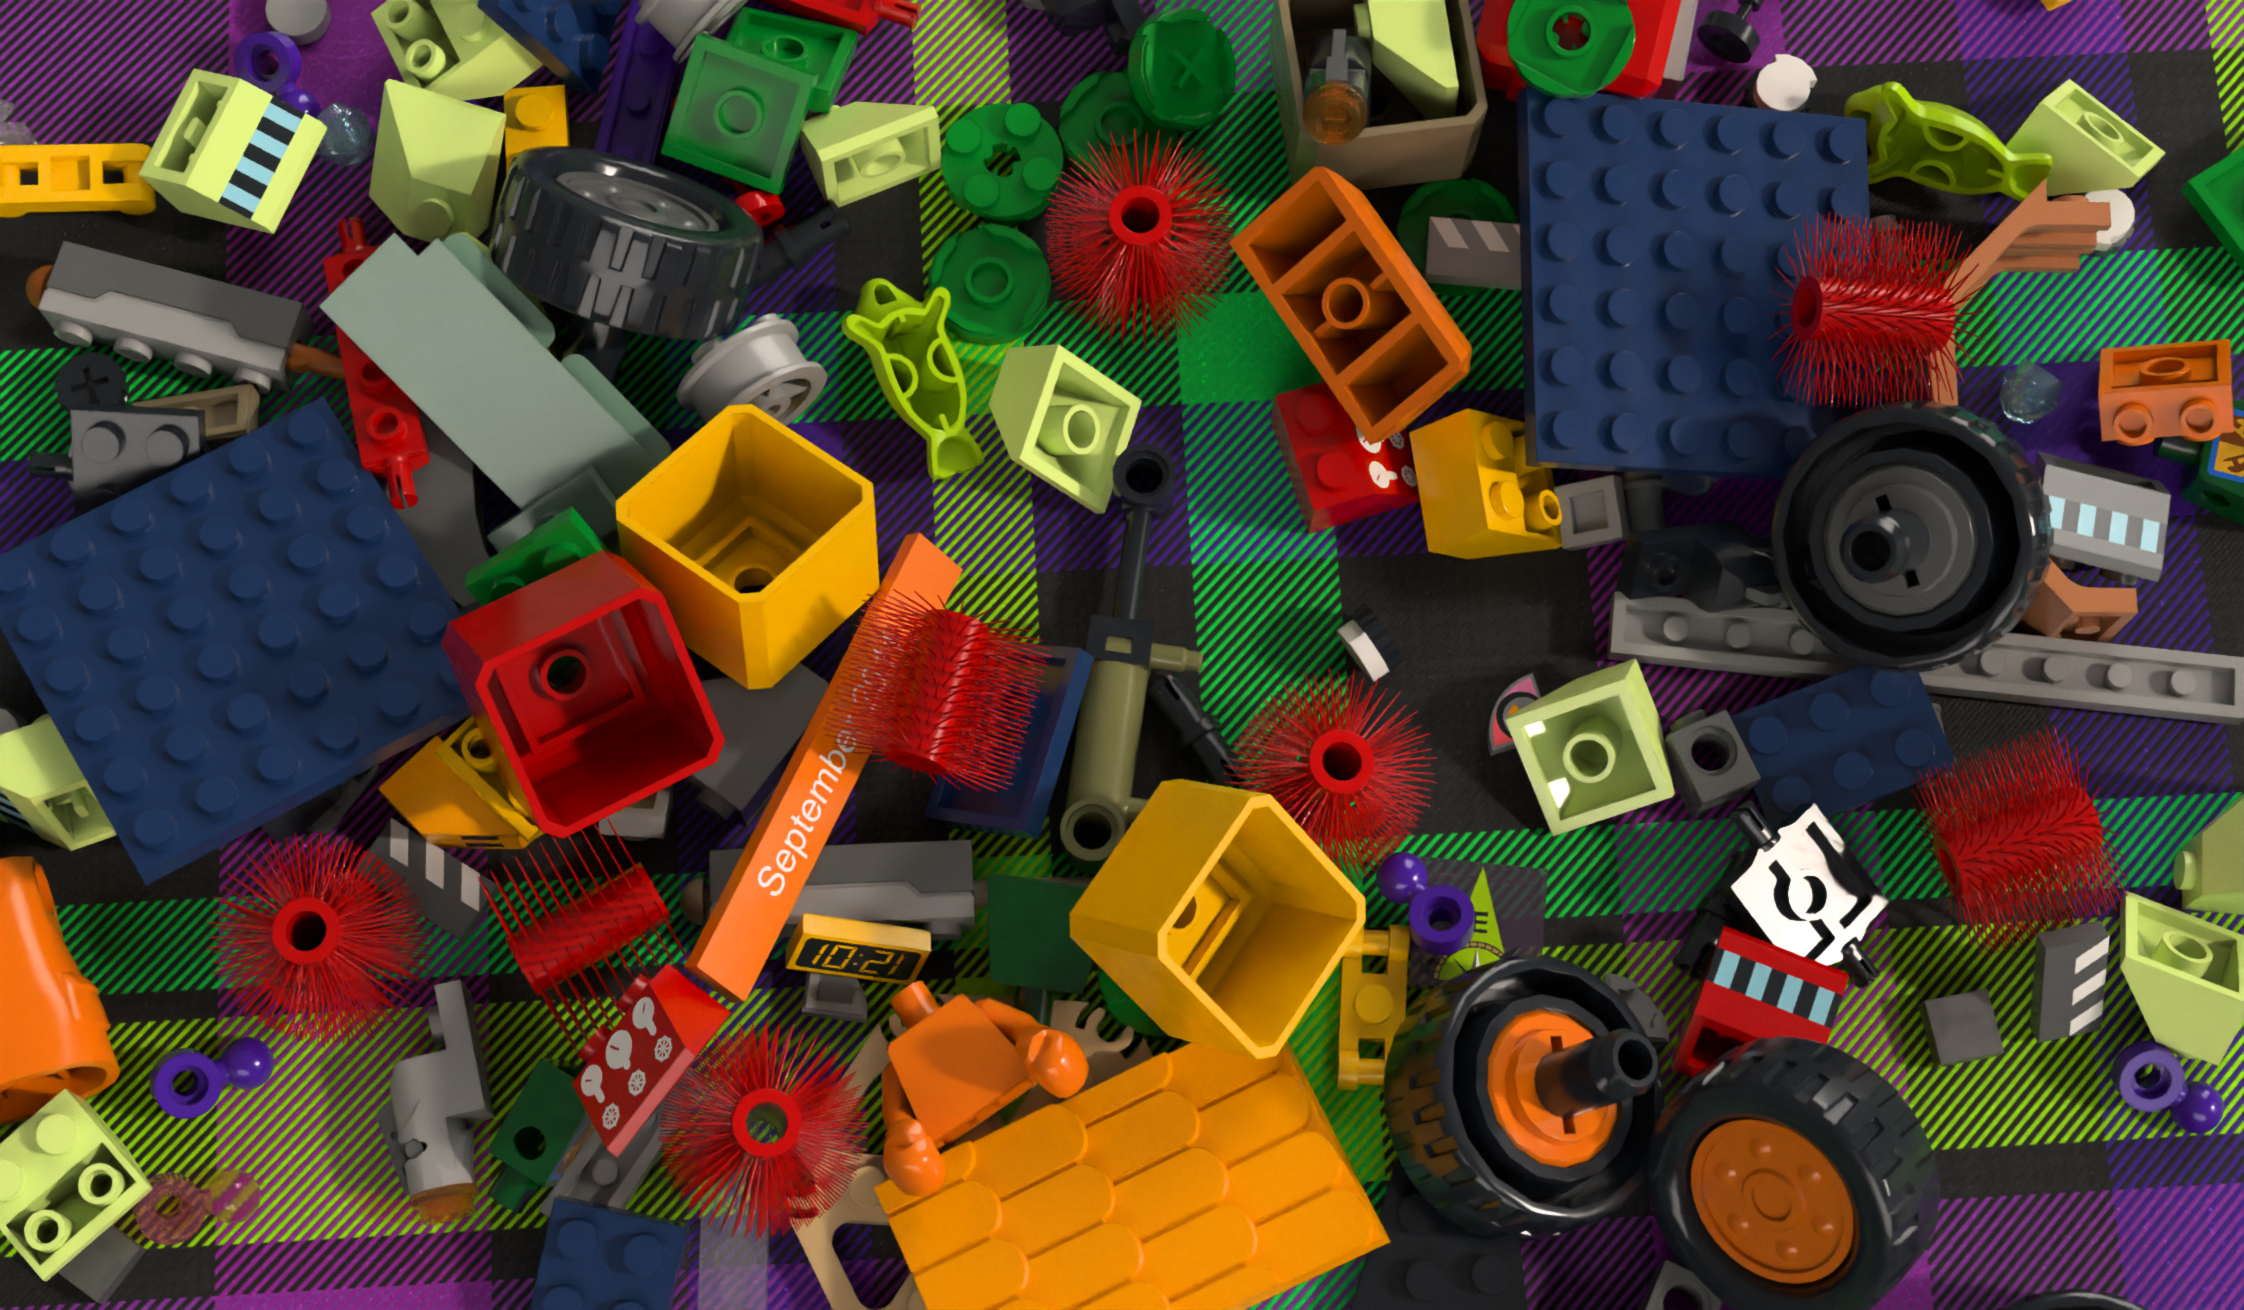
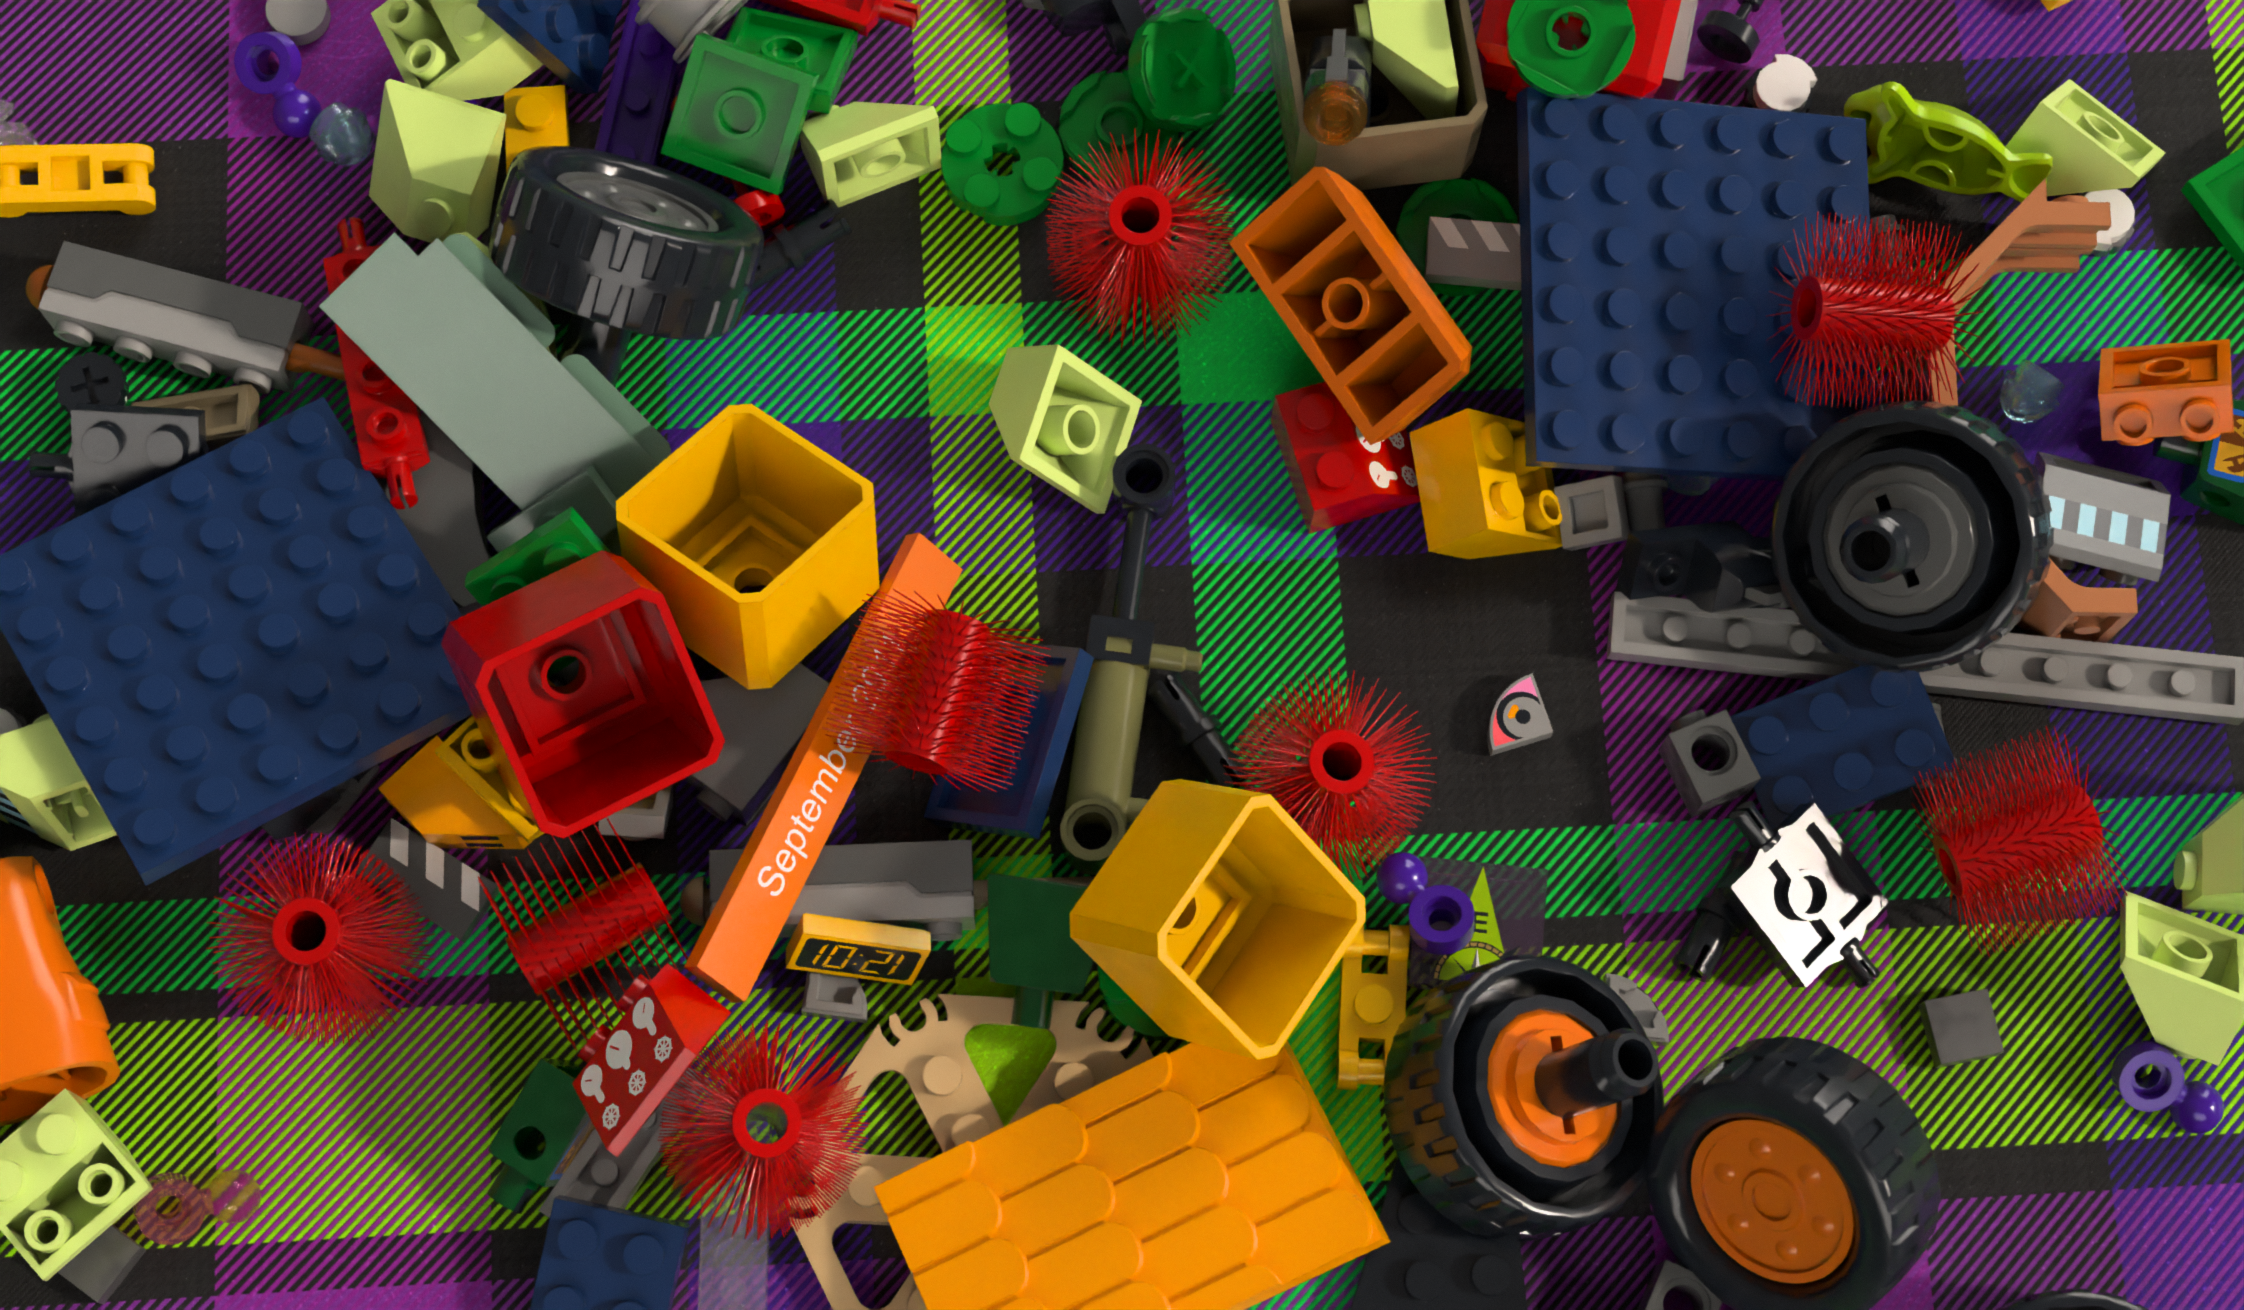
(232, 152): yellowish green slope -> none
(243, 1064): dark purple plate -> none
(430, 1107): light grey plate -> none
(753, 368): light grey wheel -> none
(917, 370): lime animal -> none
(959, 1070): orange torso -> none
(994, 284): green tile -> none
(1369, 643): piece -> none
(1593, 748): yellowish green slope -> none
(1755, 994): red slope -> none
(2069, 981): dark grey tile -> none

